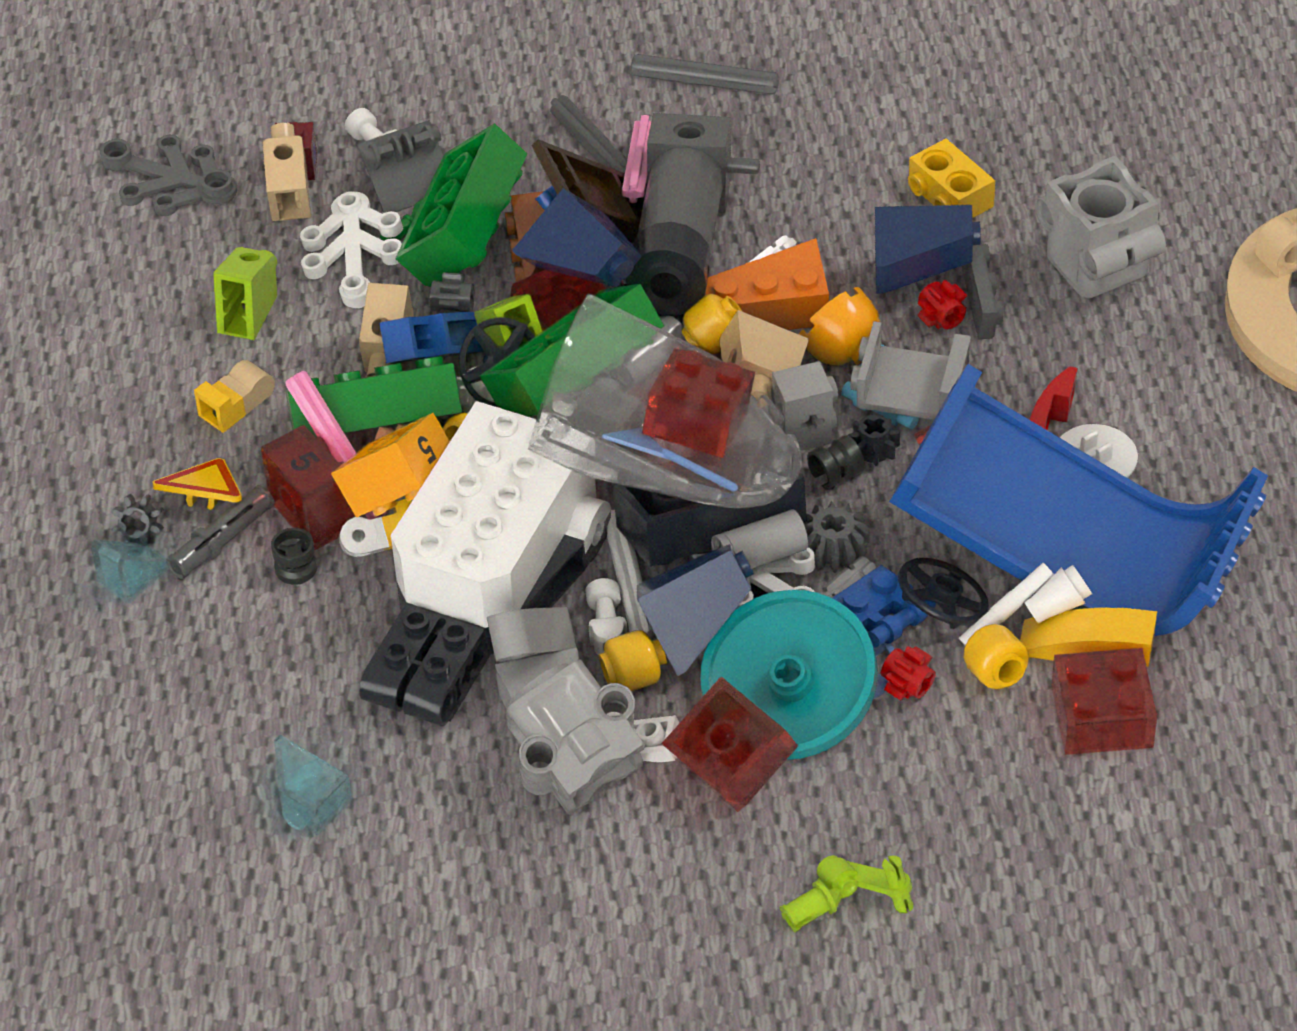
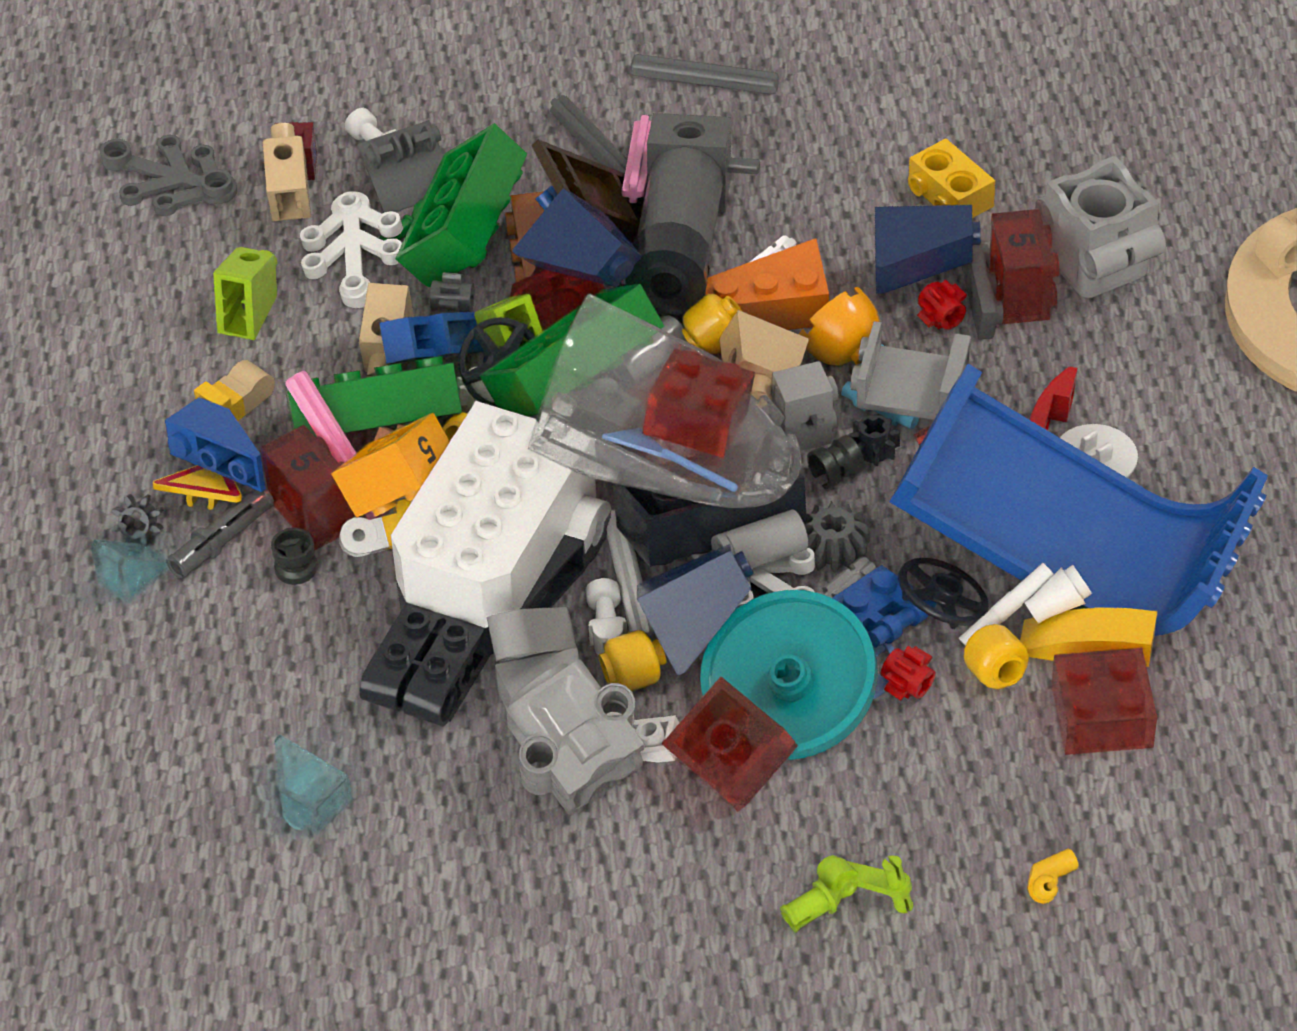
(216, 441): none -> blue slope
(1023, 265): none -> clear red brick
(1045, 874): none -> yellow arm

